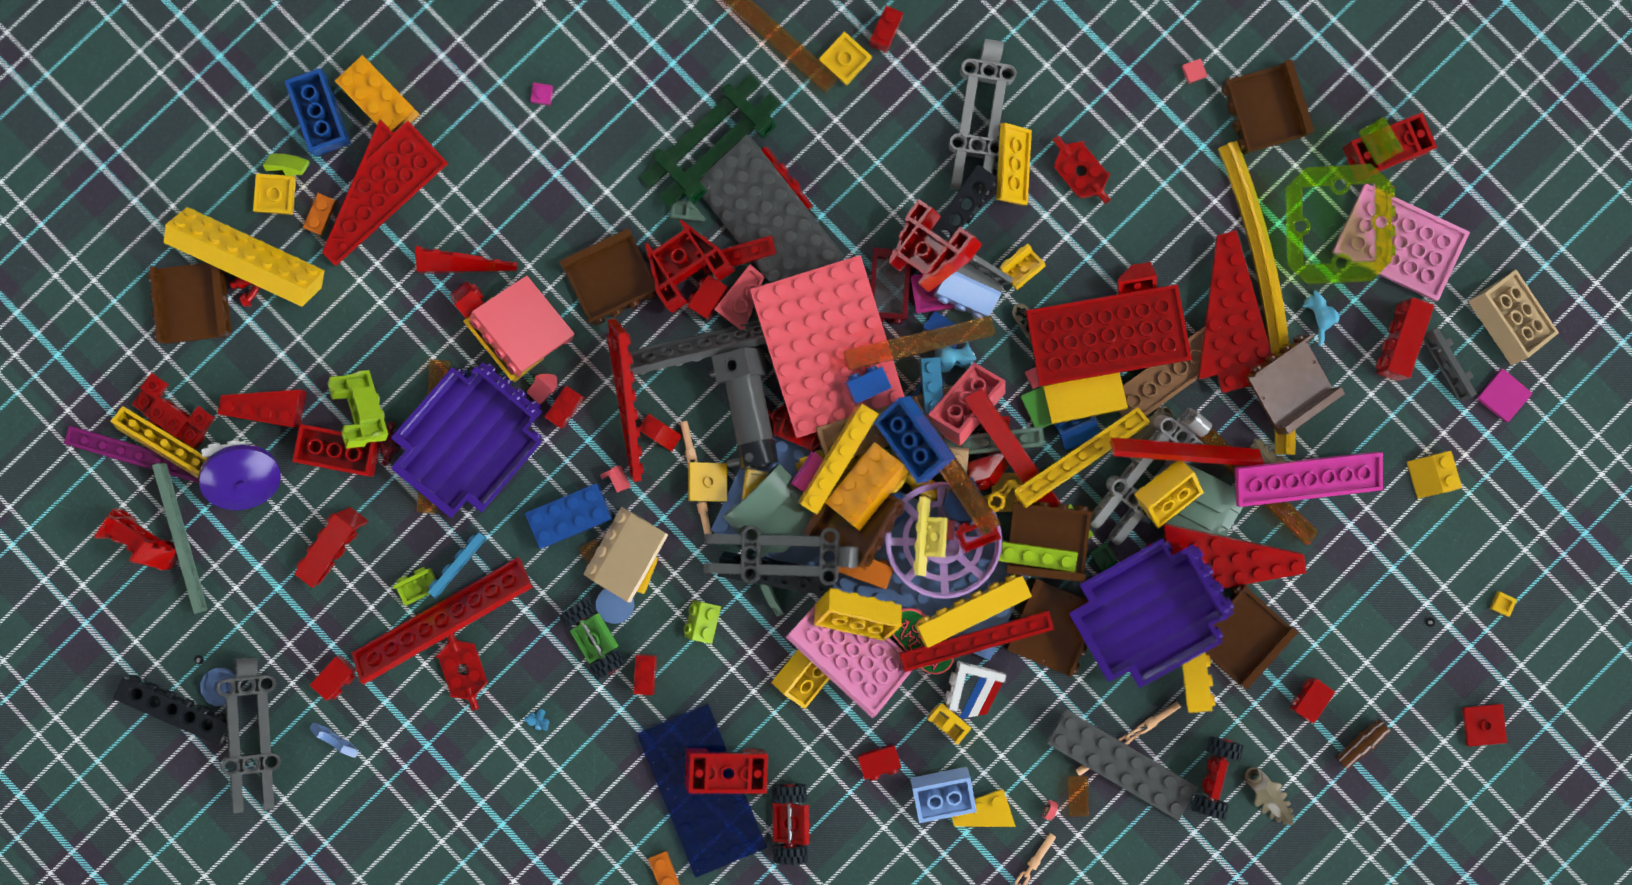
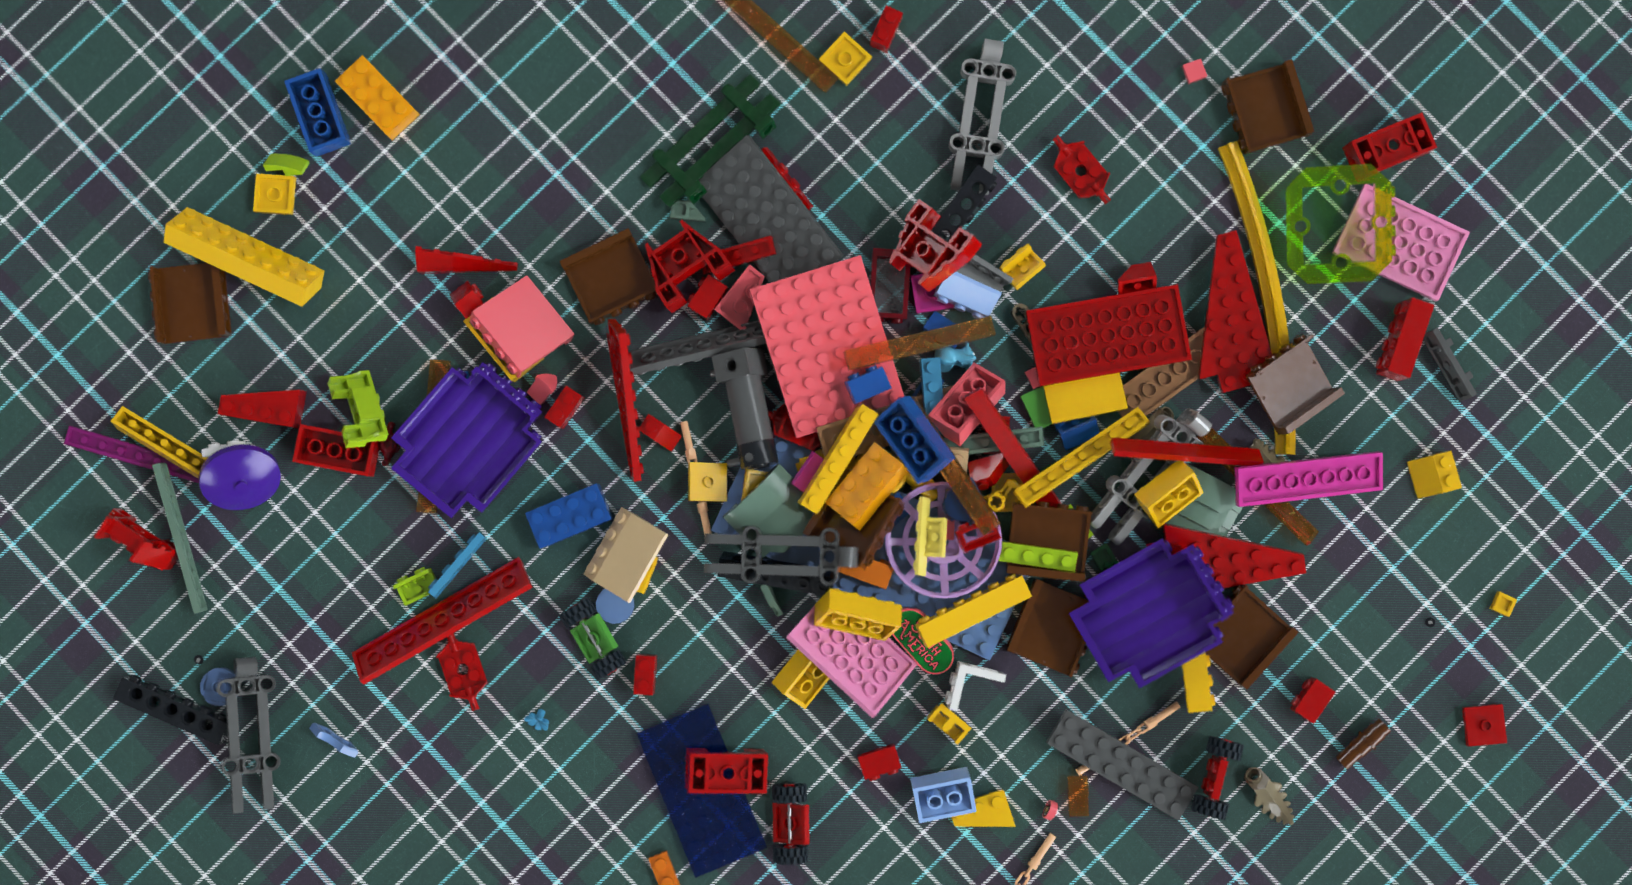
(169, 416): red bracket -> none
(245, 298): red plant -> none
(320, 214): orange plate -> none
(329, 546): red wedge -> none
(333, 678): red brick -> none
(387, 177): red wing -> none
(541, 94): dark pink plate -> none
(589, 550): clear orange tile -> none
(617, 477): coral tile -> none
(702, 621): lime bracket -> none
(977, 641): red tile -> none
(981, 698): sticker -> none
(1013, 164): yellow tile -> none
(1324, 315): medium azure animal -> none
(1380, 141): clear neon green panel -> none
(1504, 395): dark pink tile -> none
(1513, 317): tan slope -> none

